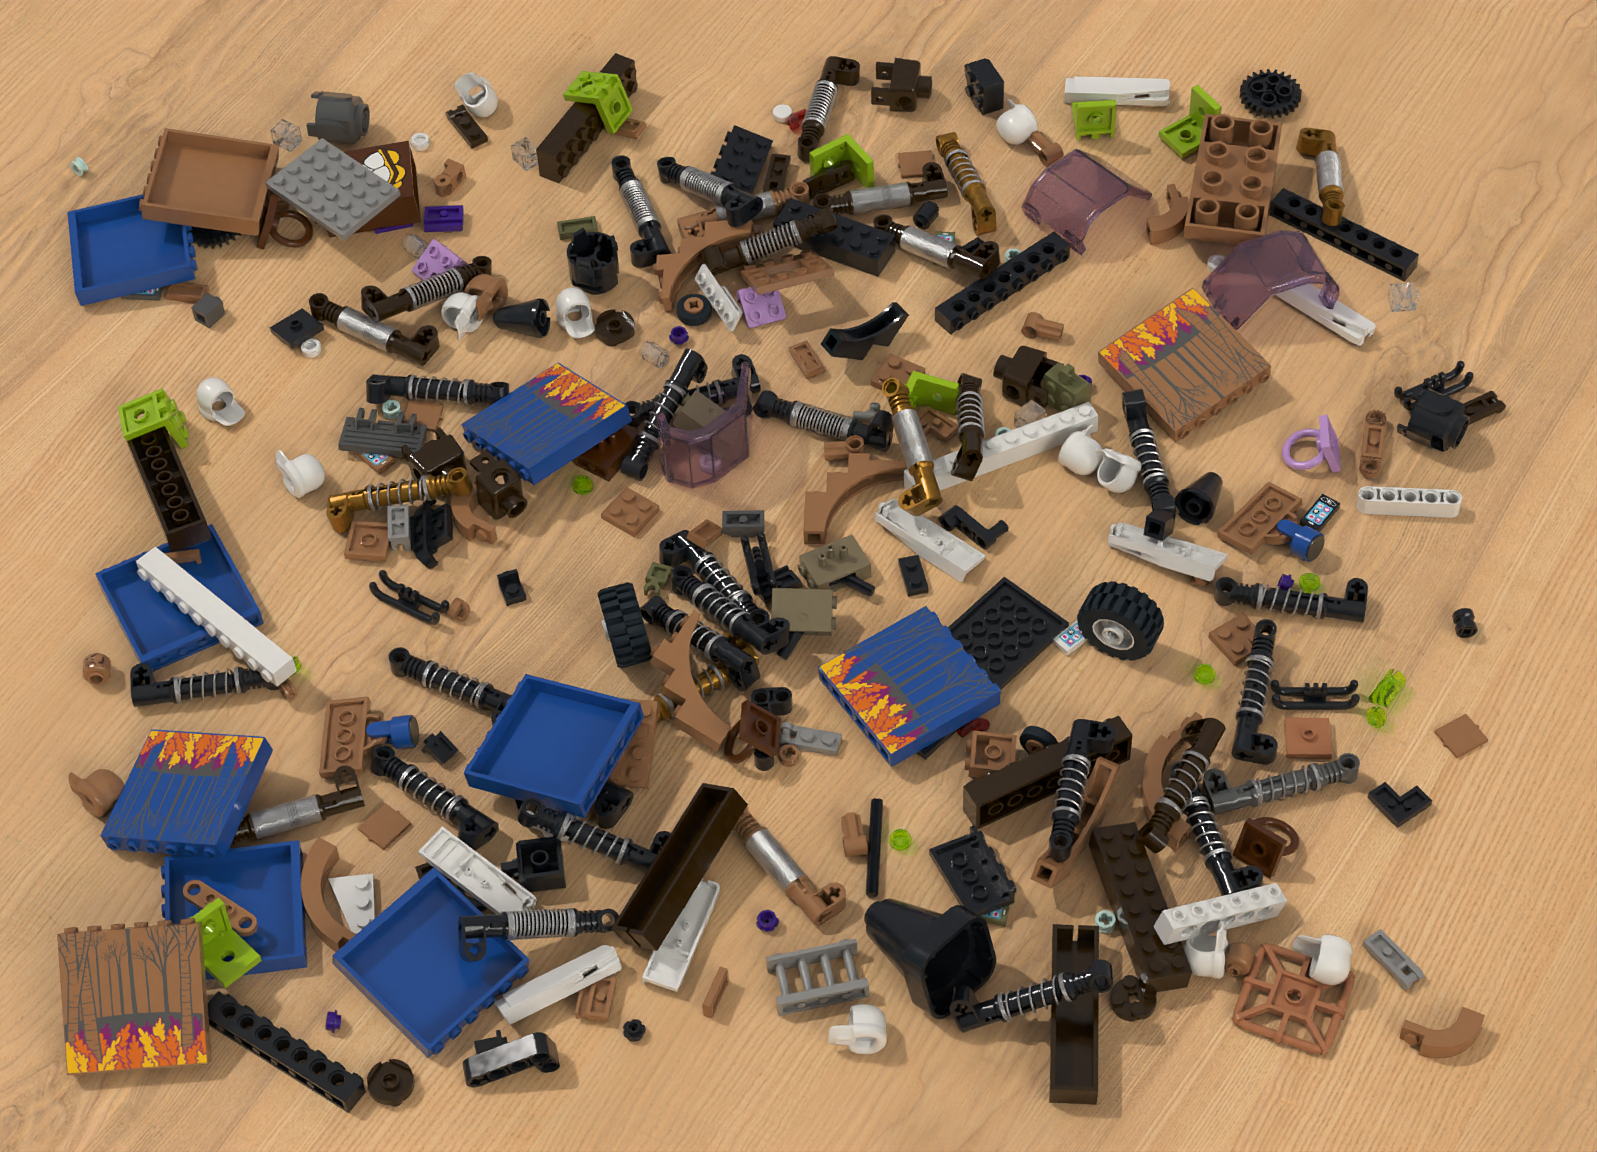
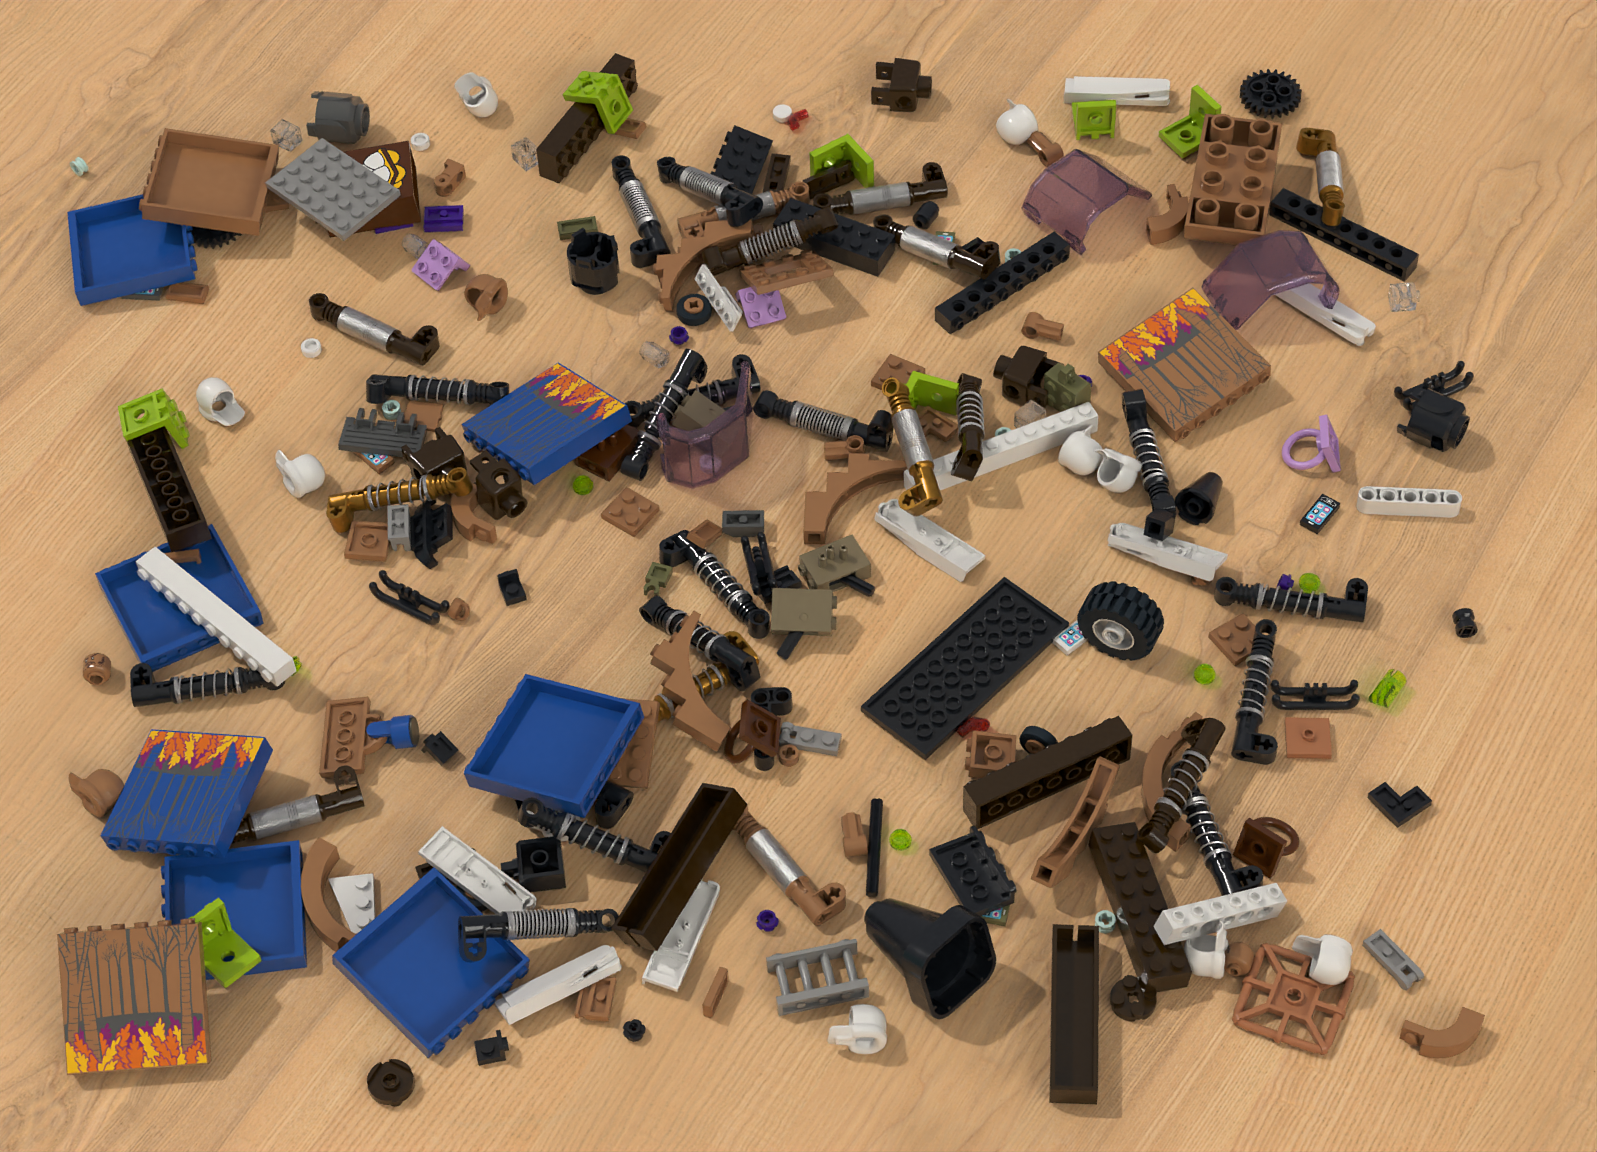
(208, 310): dark grey brick -> none
(236, 913): medium nougat plate -> none
(271, 222): reddish brown tile -> none
(287, 689): medium nougat bush -> none
(297, 328): black plate -> none
(333, 1021): dark purple plate -> none
(343, 1095): black brick -> none
(381, 307): dark brown piece -> none
(384, 826): medium nougat piece -> none
(429, 673): black piece -> none
(461, 313): white piece -> none
(467, 126): dark brown plate -> none
(474, 826): black piece -> none
(511, 1058): beam -> none
(524, 318): black cone -> none
(574, 300): white piece -> none
(618, 335): dark brown plate -> none
(624, 625): black wheel -> none
(739, 623): black piece -> none
(806, 359): medium nougat plate -> none
(823, 99): dark brown piece -> none
(858, 340): black arch -> none
(868, 415): light grey arm -> none
(909, 685): panel -> none
(913, 162): medium nougat piece -> none
(913, 575): black plate -> none
(959, 519): black beam -> none
(972, 188): pearl gold piece -> none
(984, 86): black hinge -> none
(1006, 1006): black piece -> none
(1075, 764): black piece -> none
(1214, 261): white tile -> none
(1272, 520): medium nougat plate -> none
(1282, 785): dark grey piece -> none
(1372, 444): medium nougat plate -> none
(1376, 717): clear neon green plate -> none
(1461, 735): medium nougat piece -> none
(1483, 406): dark brown plate -> none

